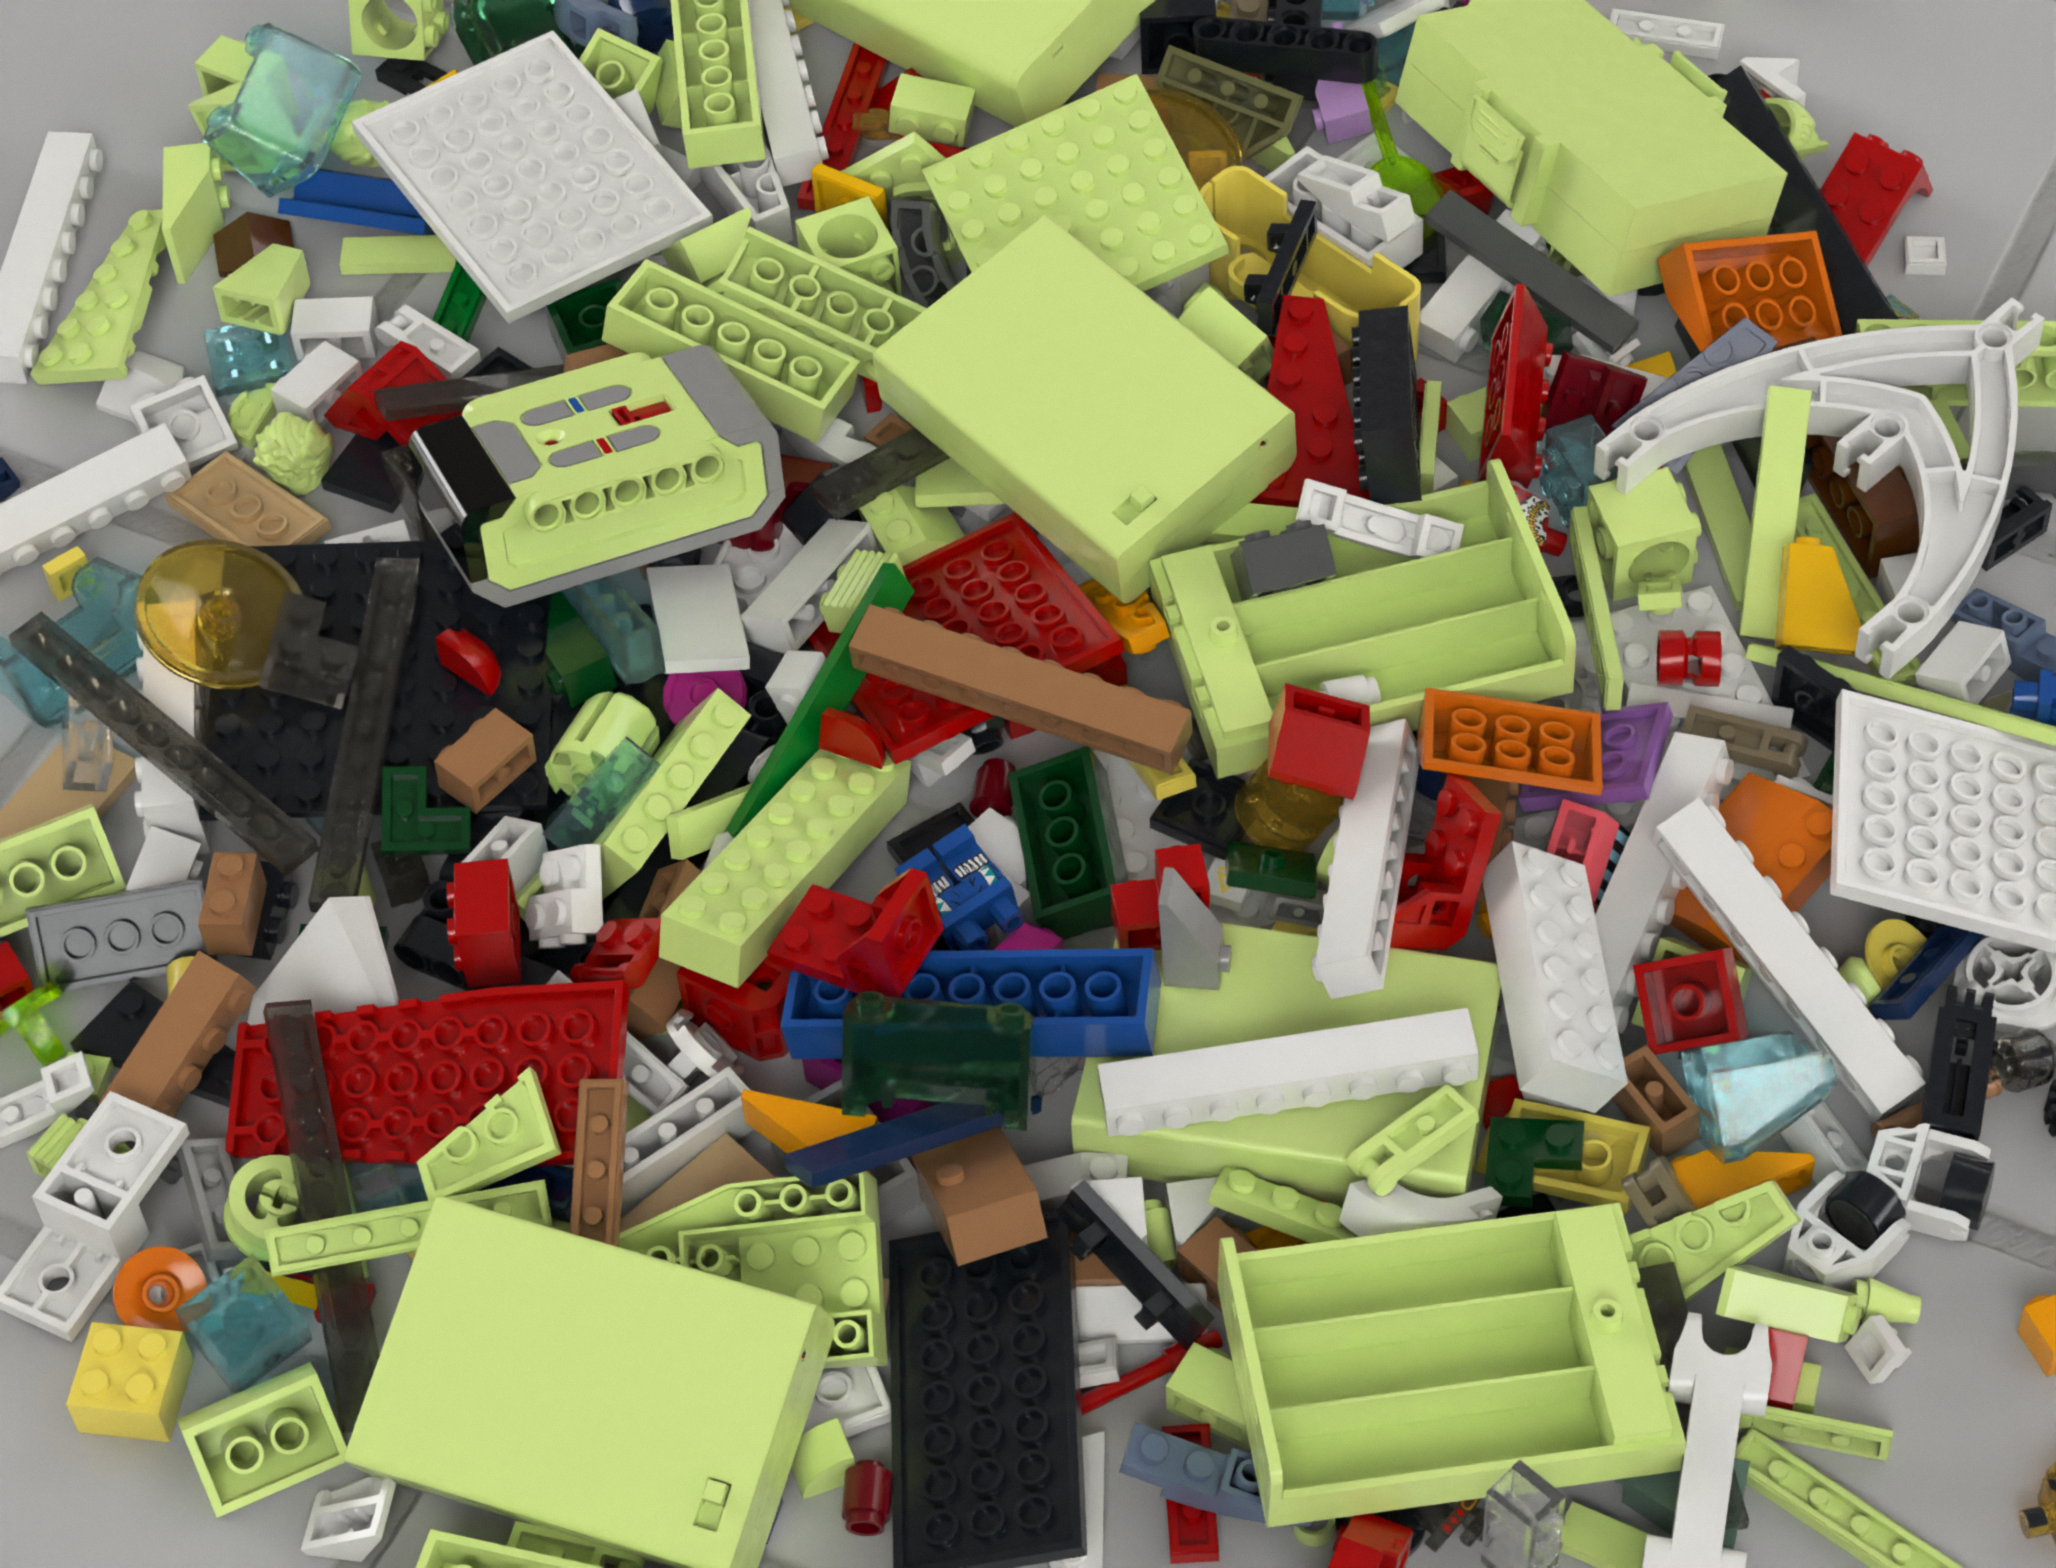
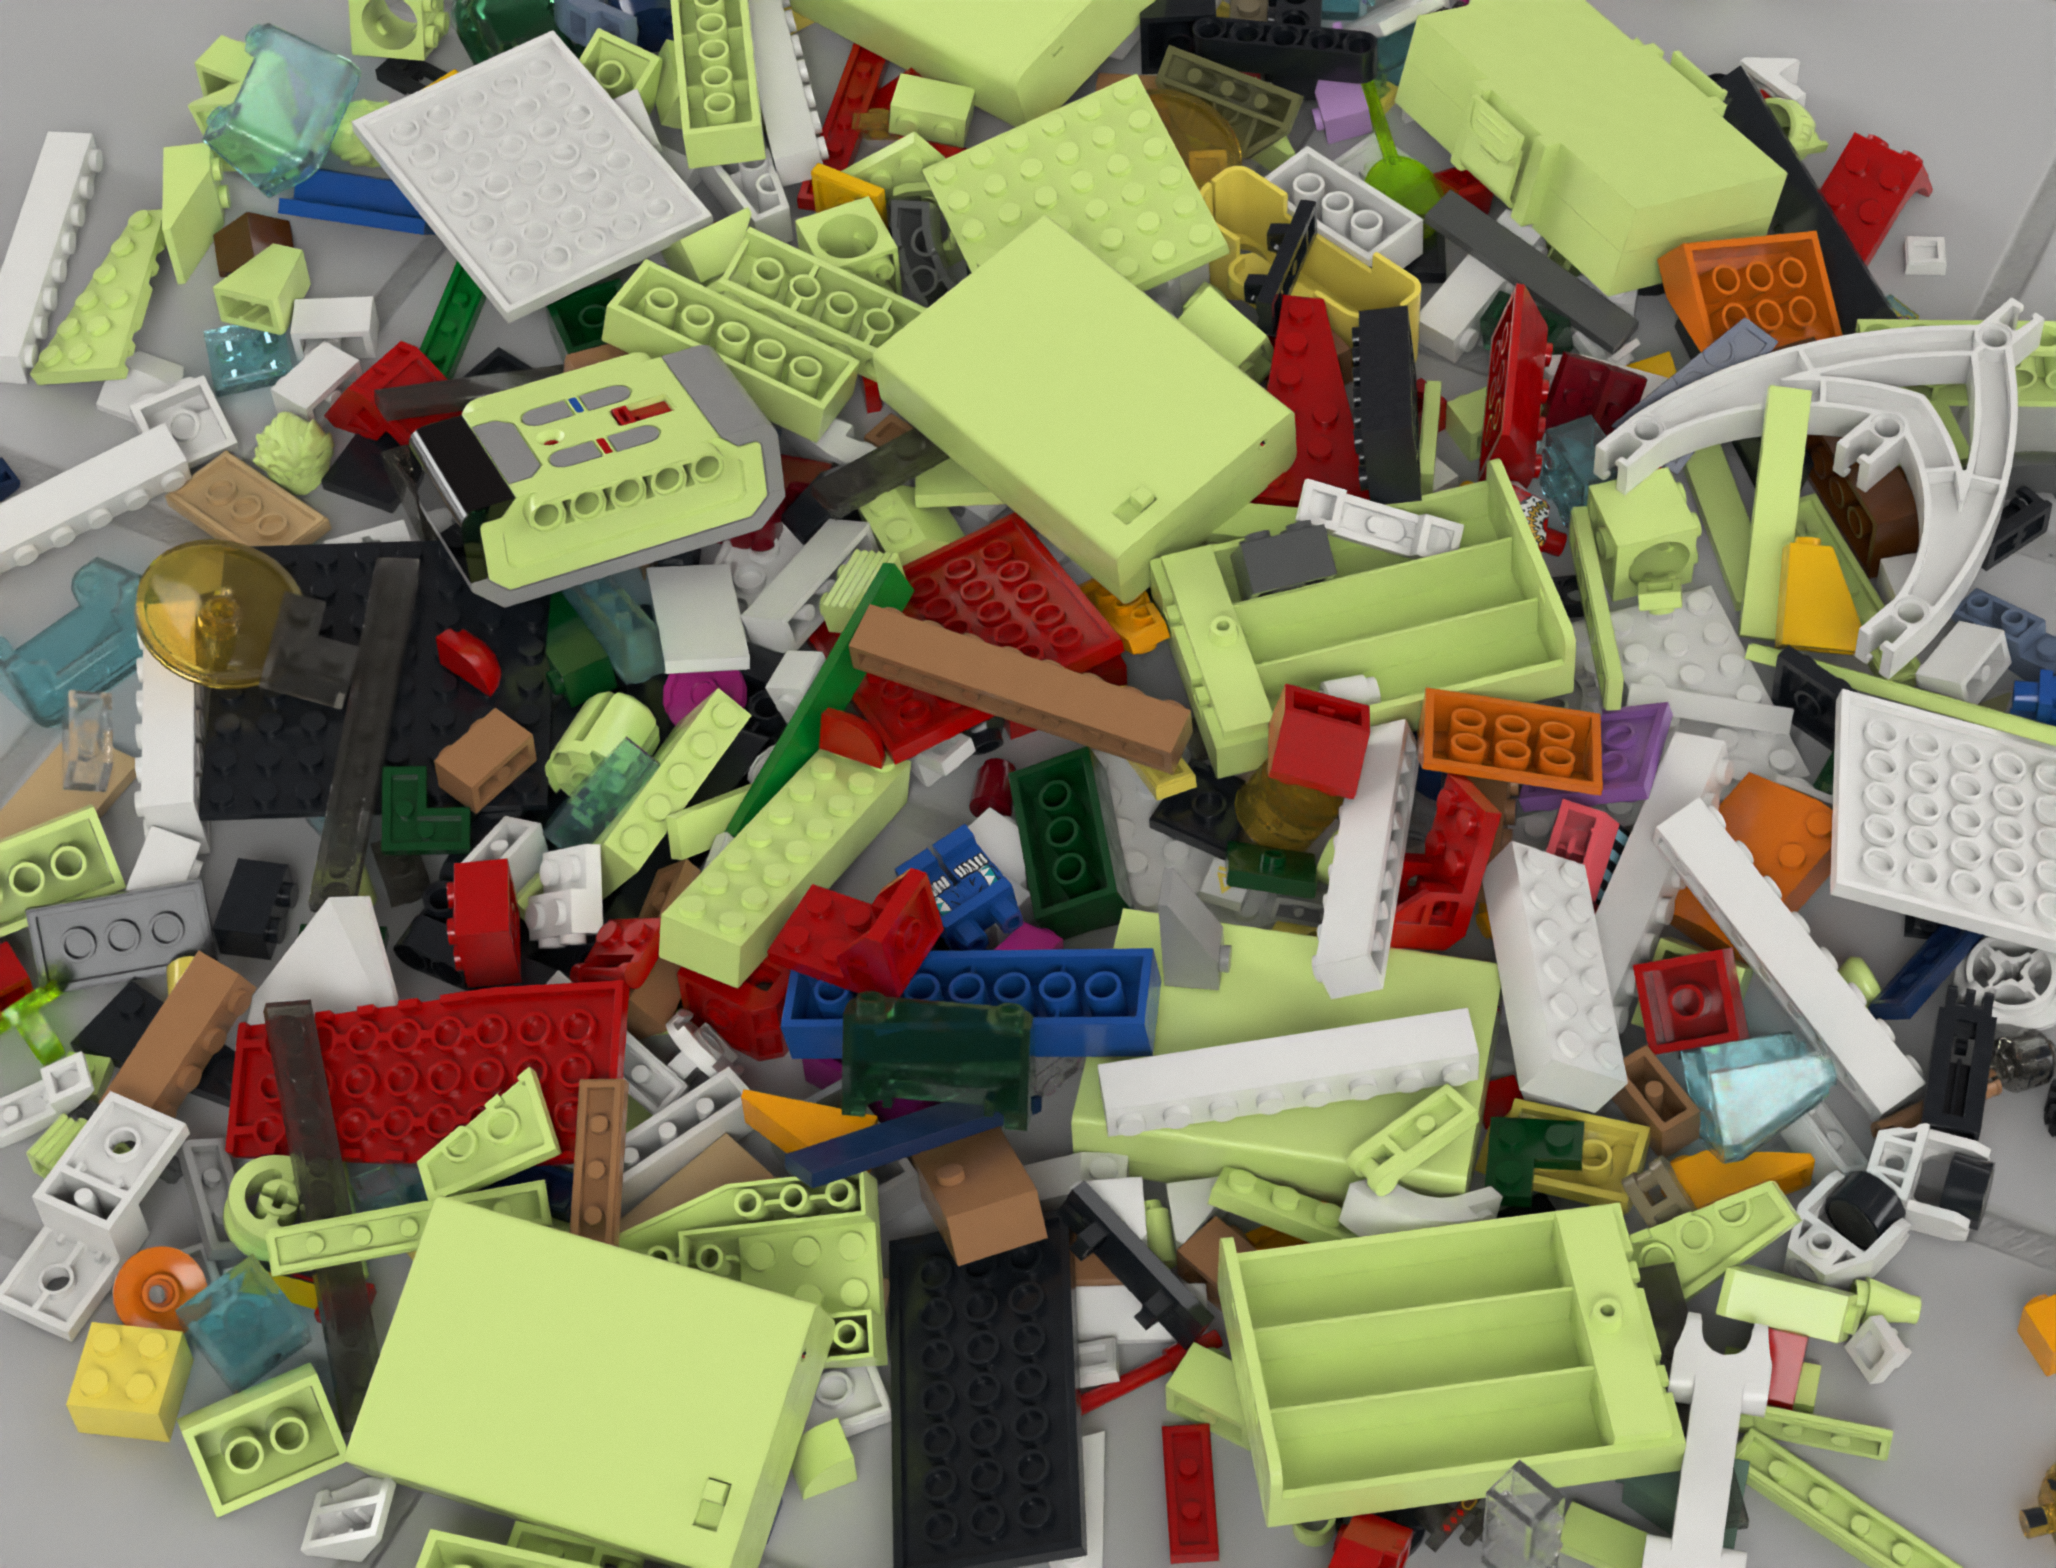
(61, 571): light yellow plate -> none
(164, 744): clear smoke plate -> none
(232, 903): medium nougat brick -> none
(251, 414): yellowish green tile -> none
(395, 255): yellowish green tile -> none
(443, 348): white plate -> none
(867, 1498): dark red brick -> none
(927, 833): black tile -> none
(1136, 902): red brick -> none
(1195, 1474): sand blue slope -> none
(1359, 197): white slope -> none
(1671, 33): white tile -> none
(1673, 653): red wheel -> none
(1750, 740): dark tan plate -> none
(1890, 947): light yellow dish -> none

